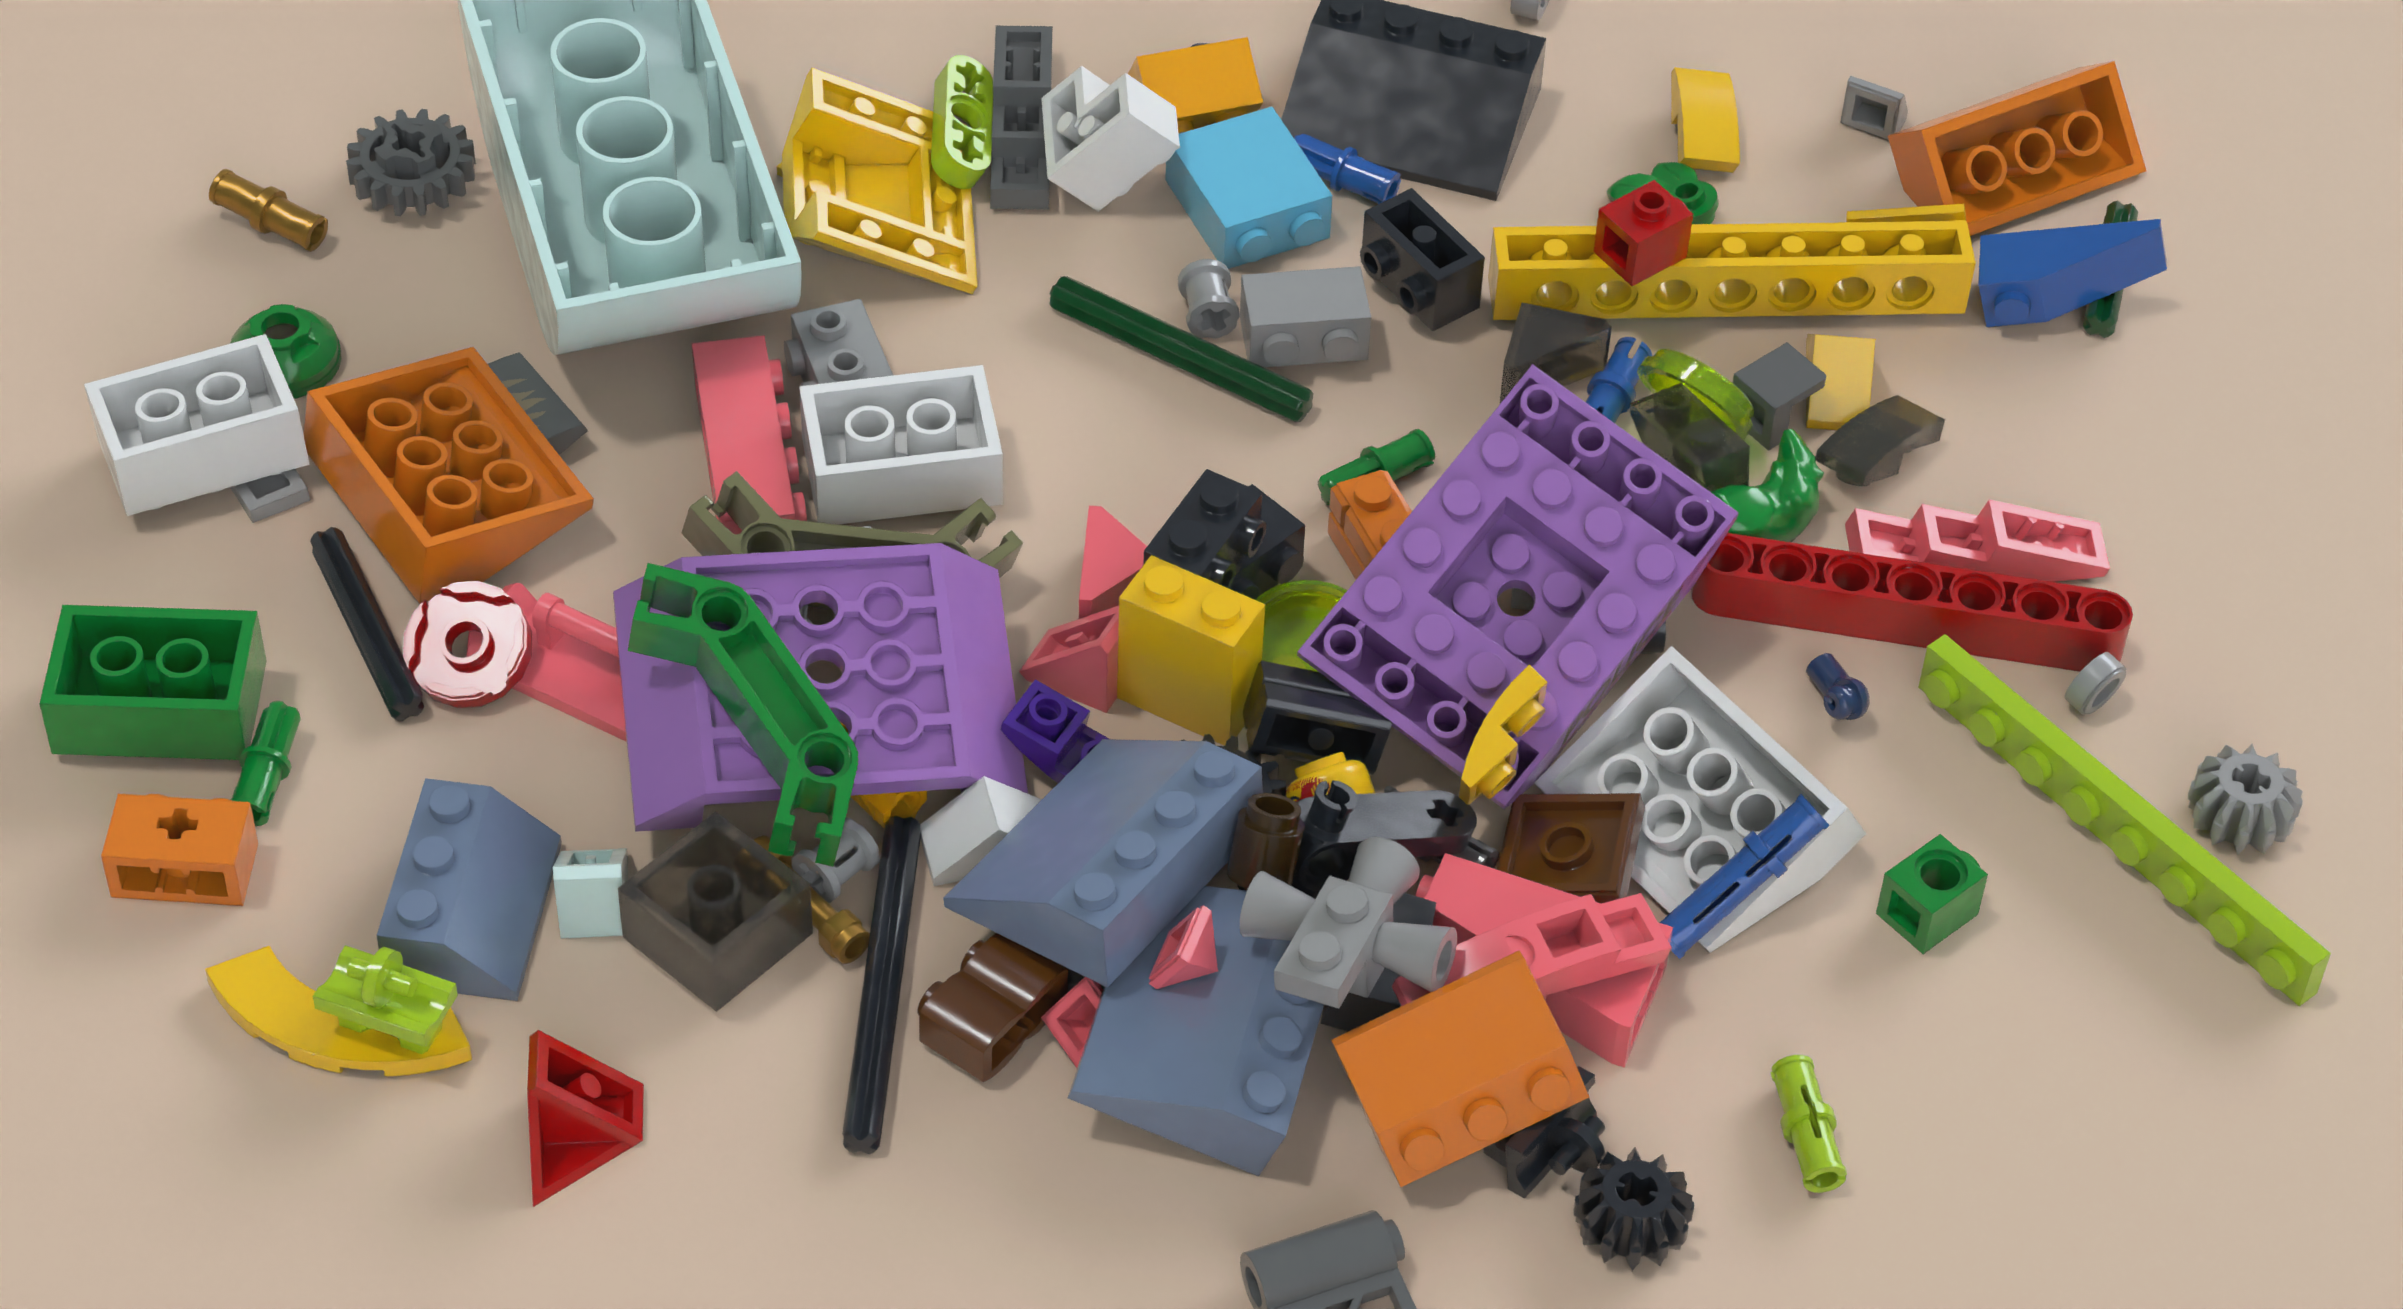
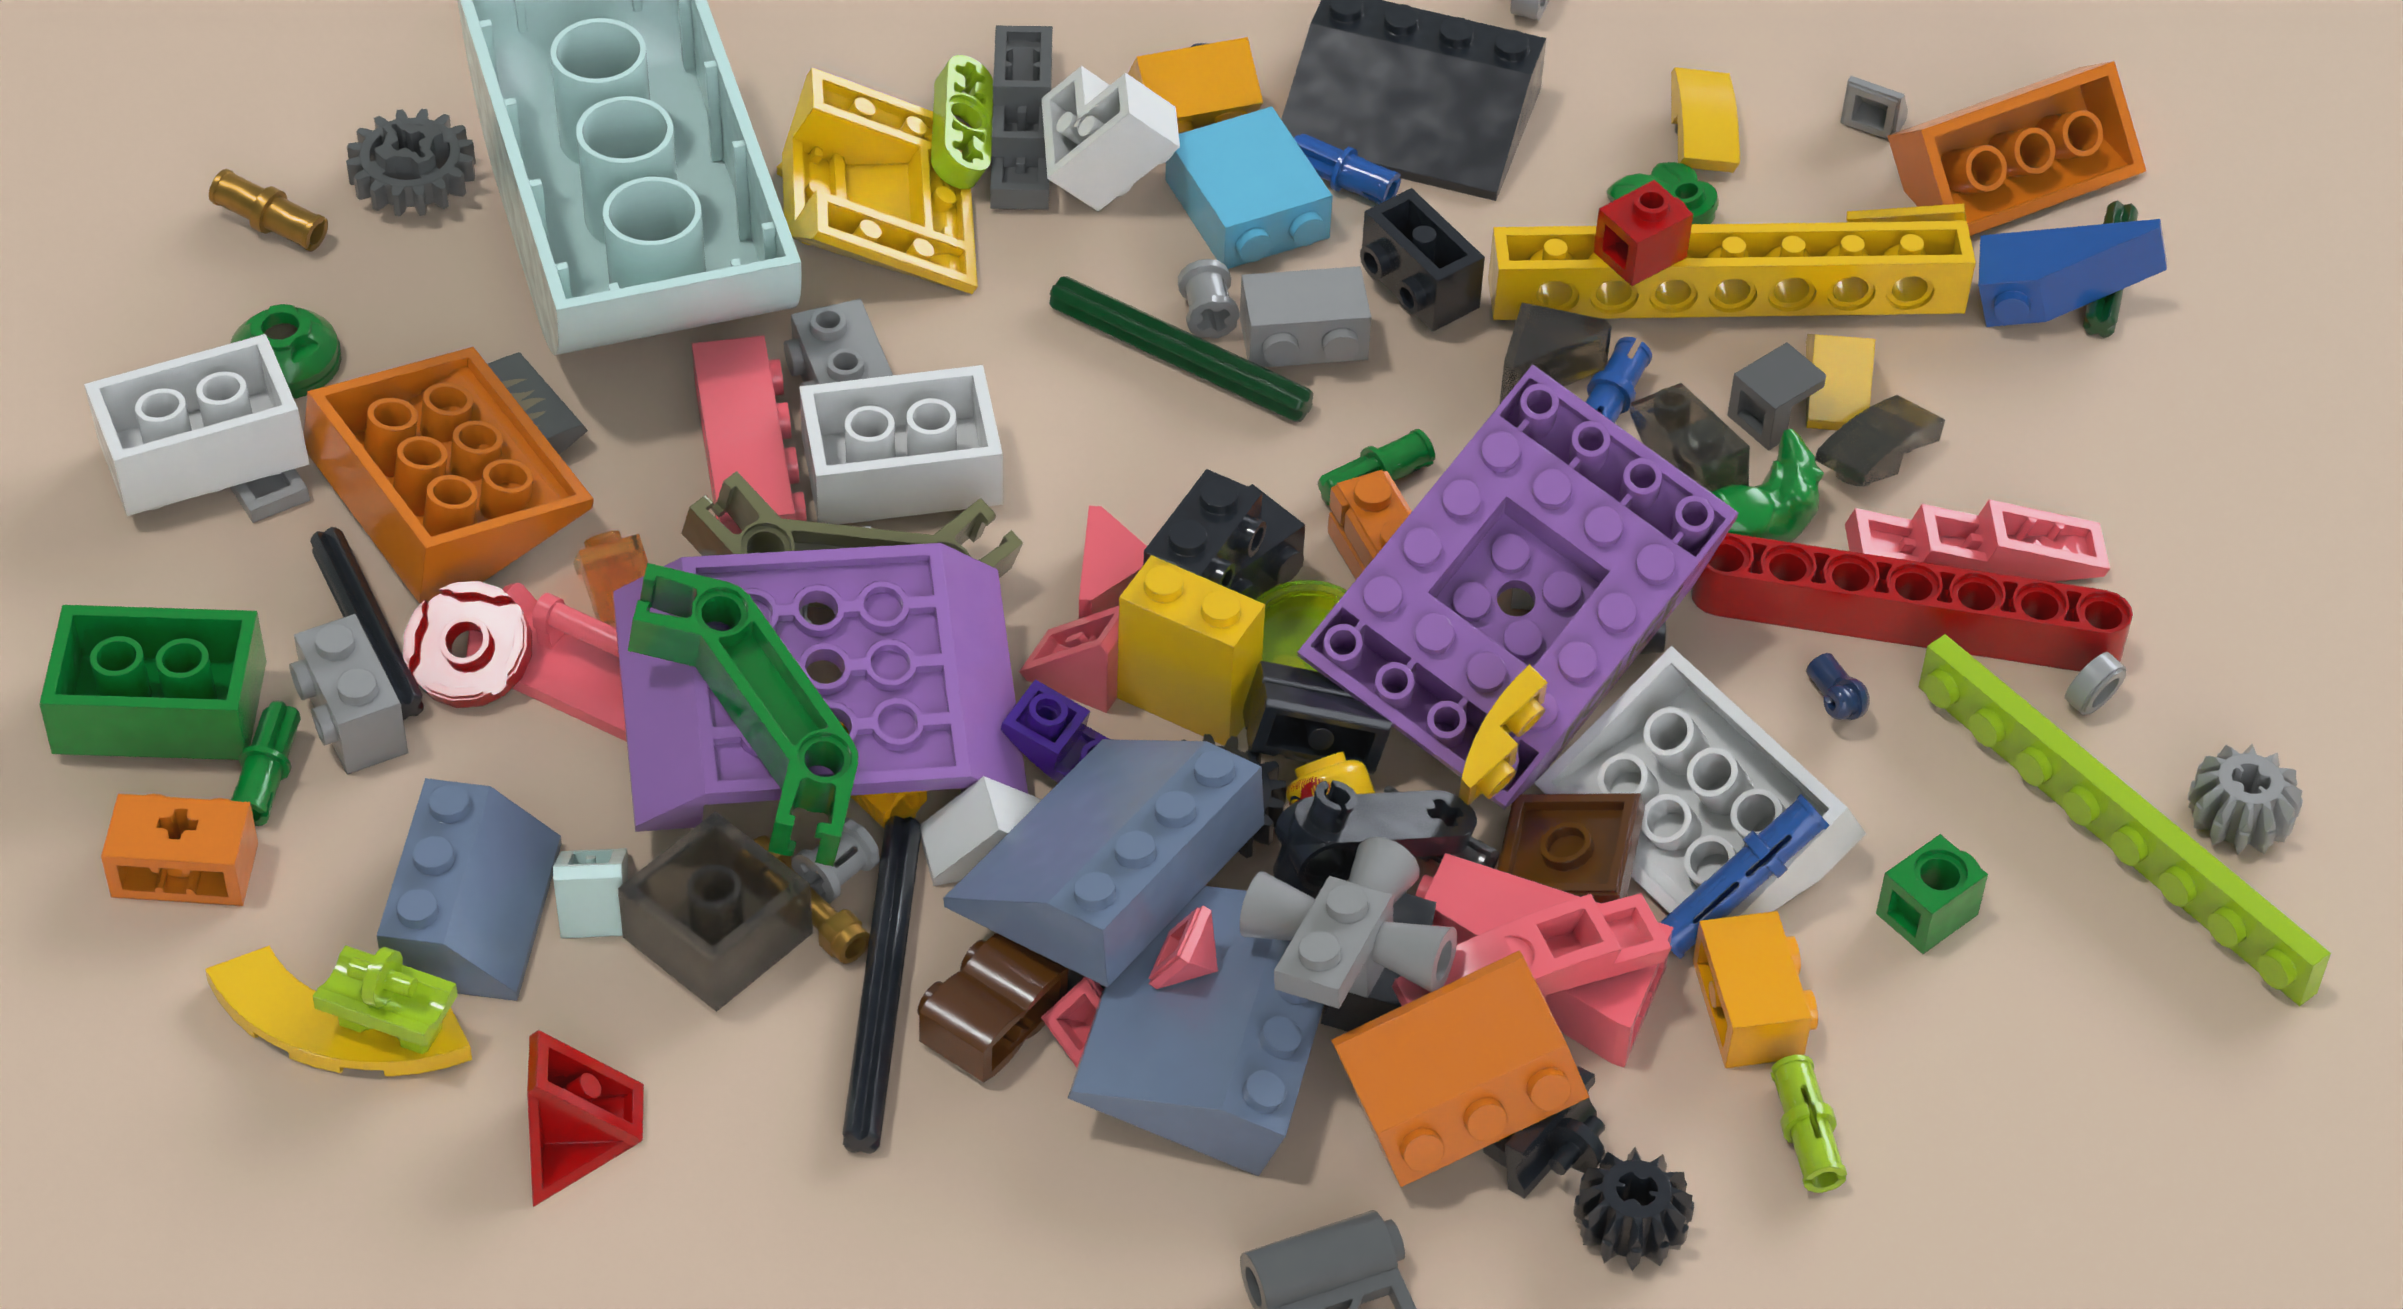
(349, 694): none -> light grey brick
(608, 565): none -> clear orange bracket
(1266, 840): dark brown brick -> none
(1712, 388): clear neon green piece -> none
(1753, 988): none -> light orange brick

